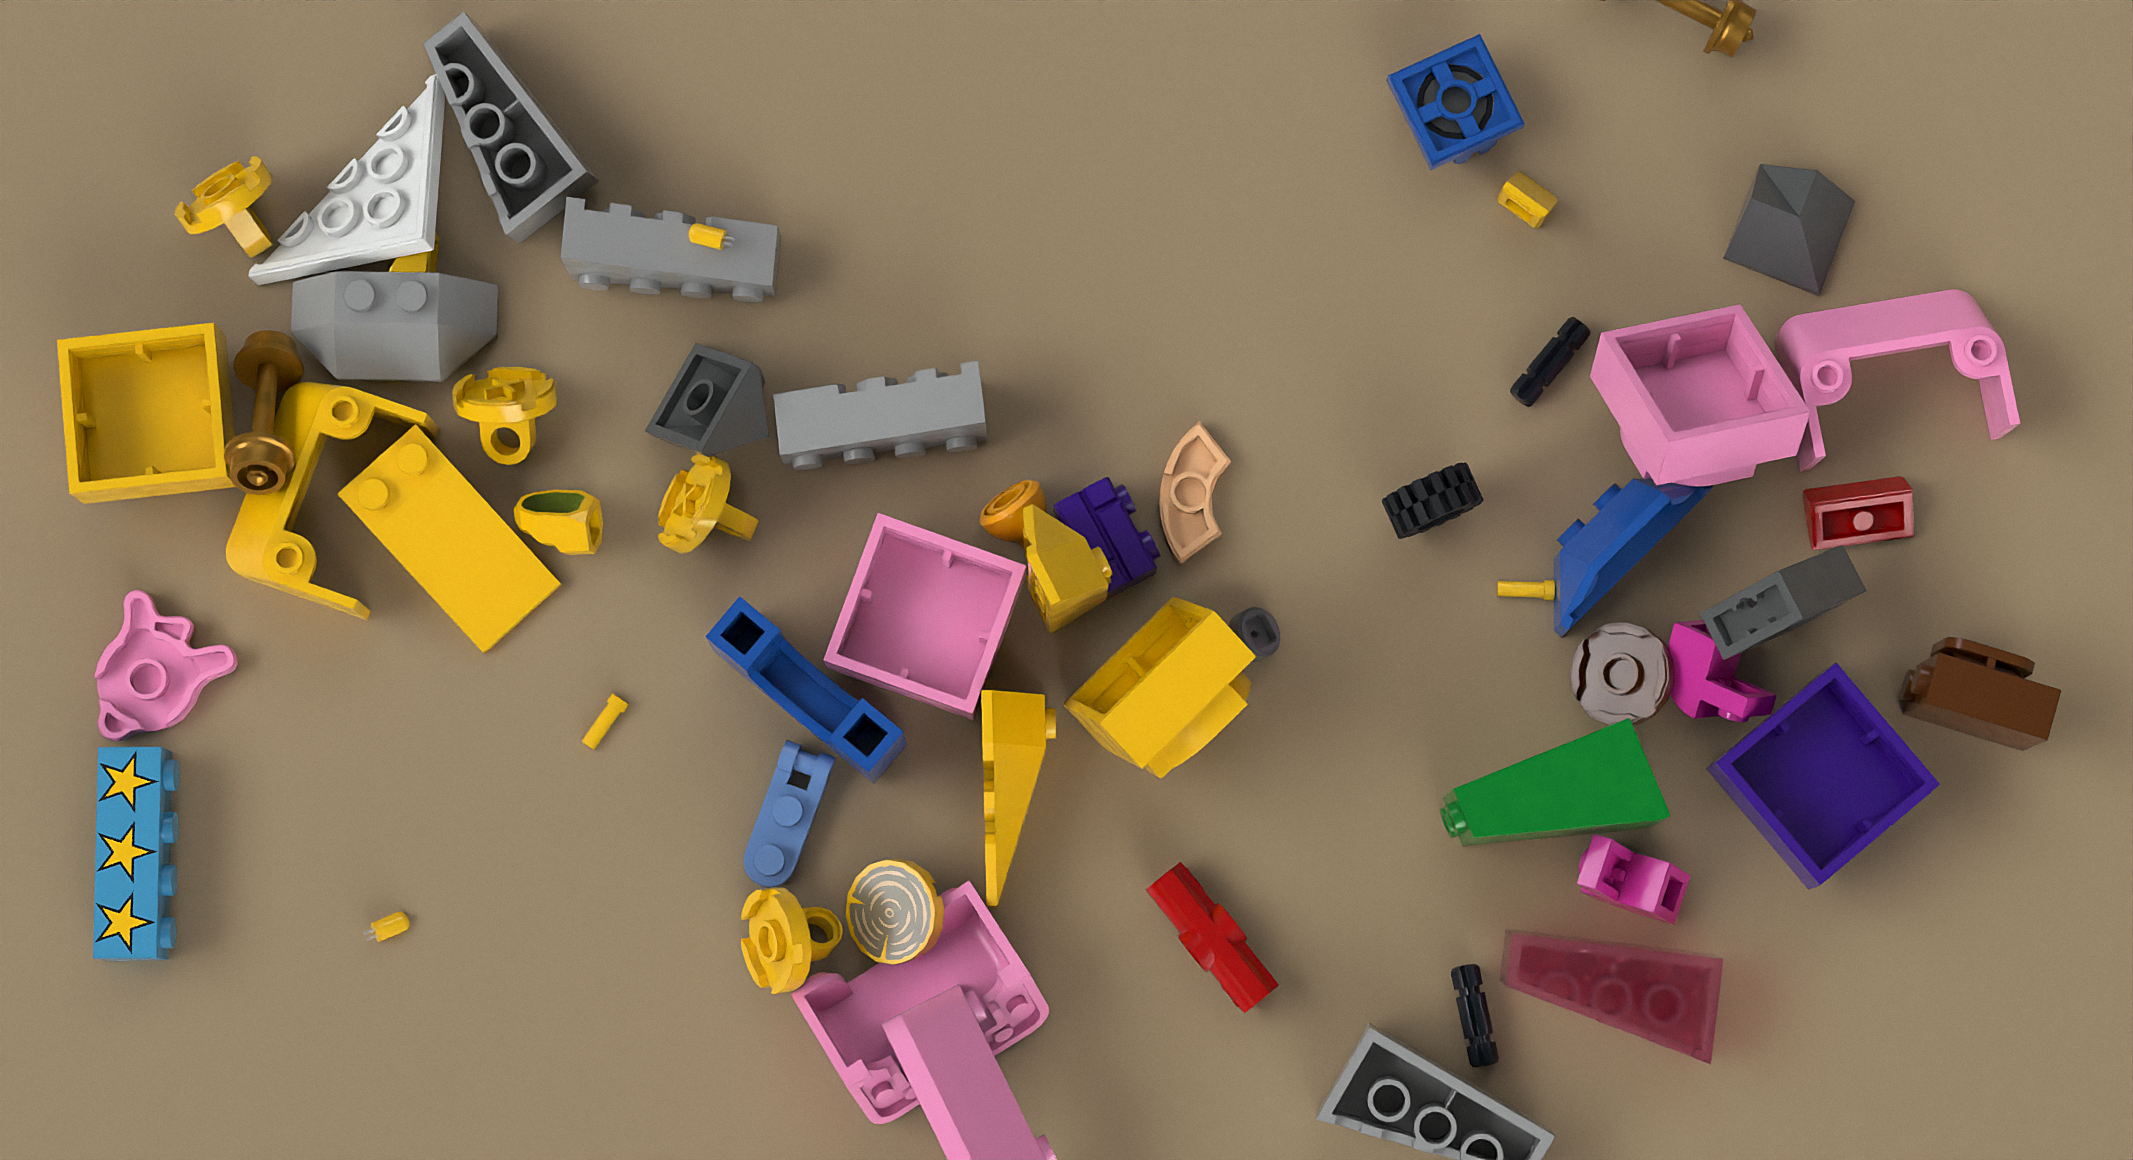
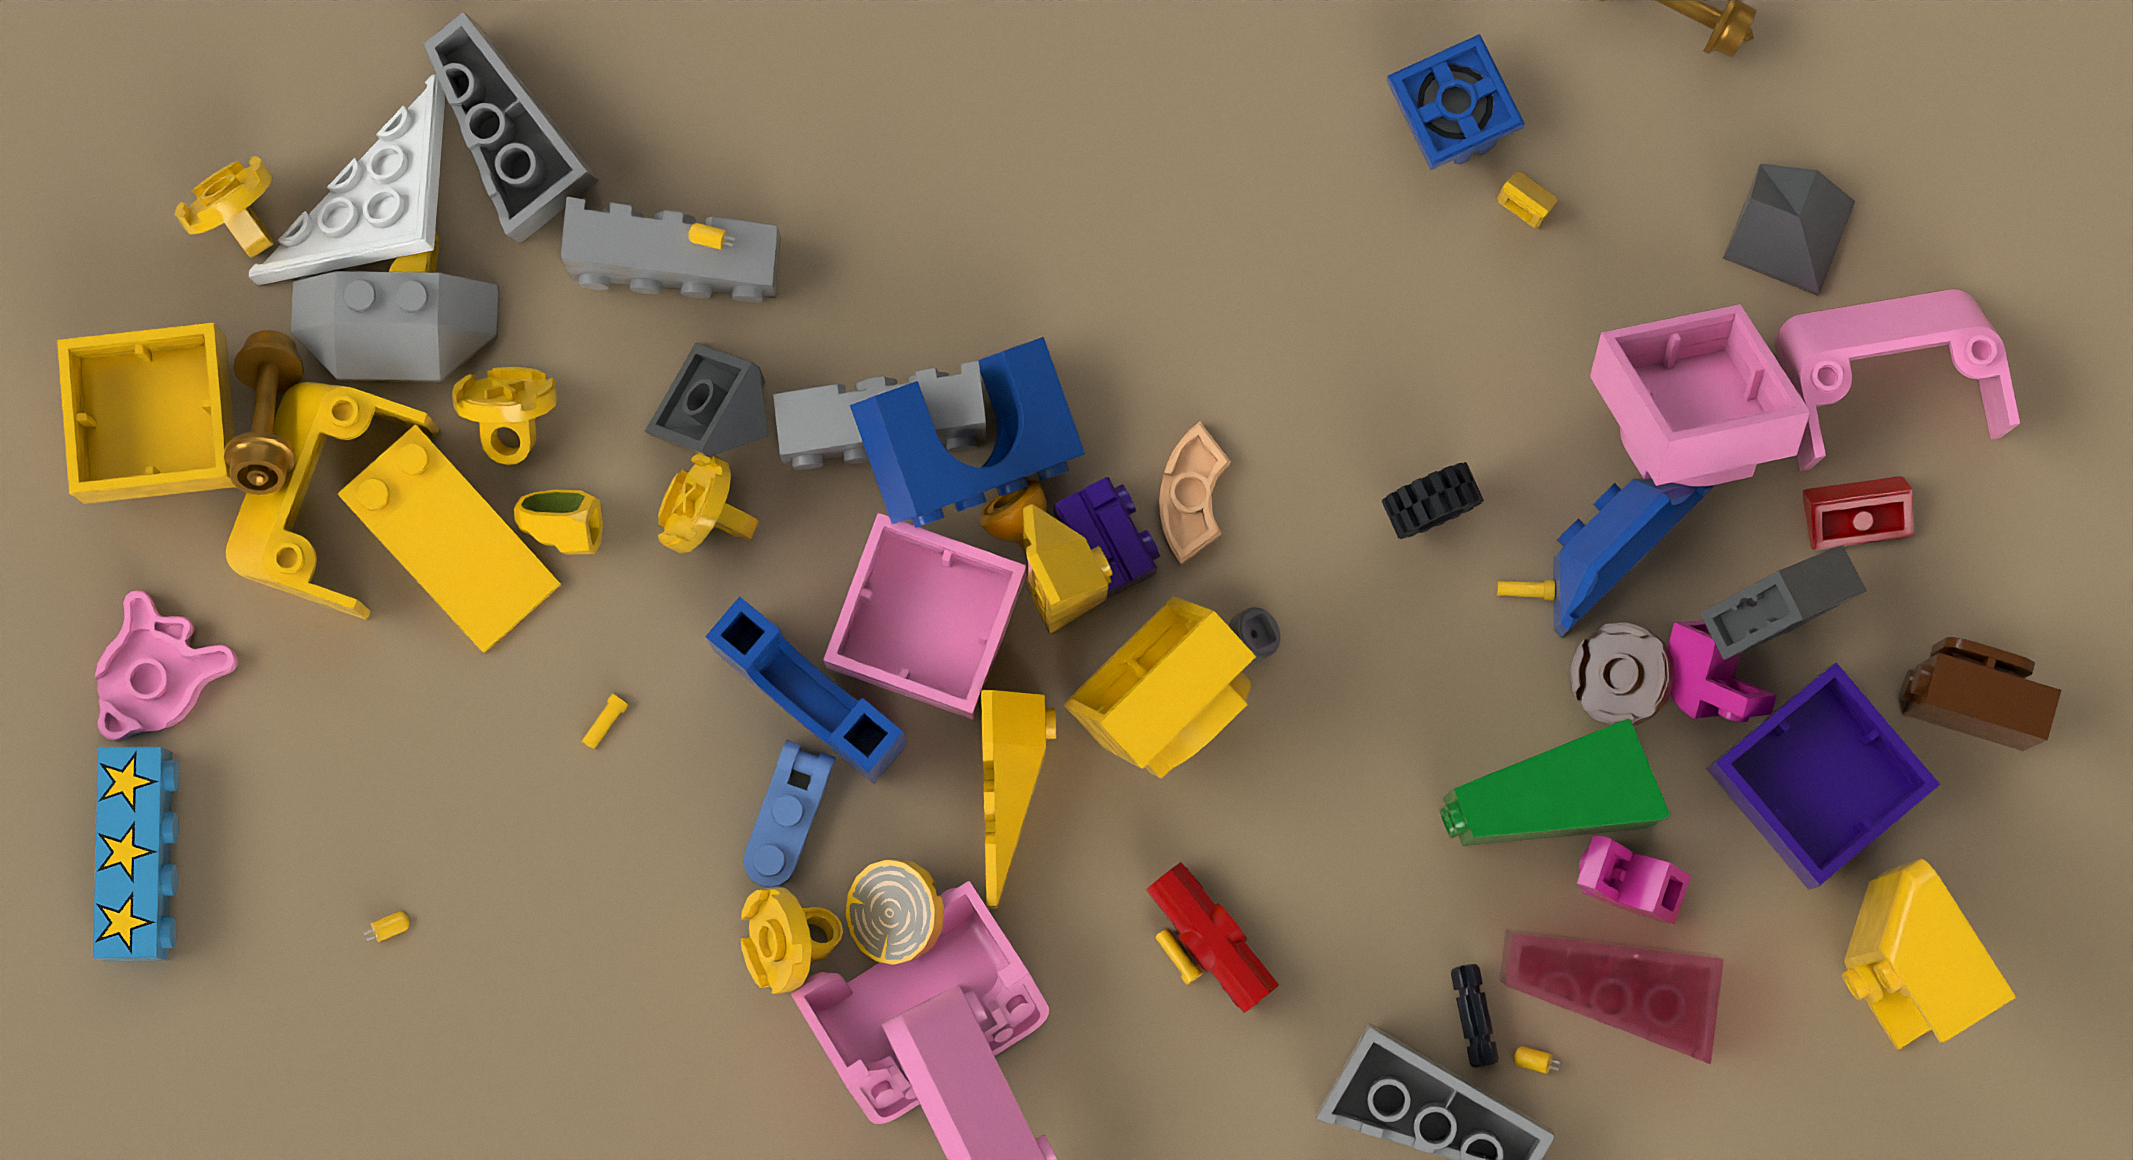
(922, 476): none -> blue arch
(1178, 956): none -> yellow piece
(1534, 1059): none -> yellow piece
(1550, 361): black axle -> none
(1920, 958): none -> yellow windscreen

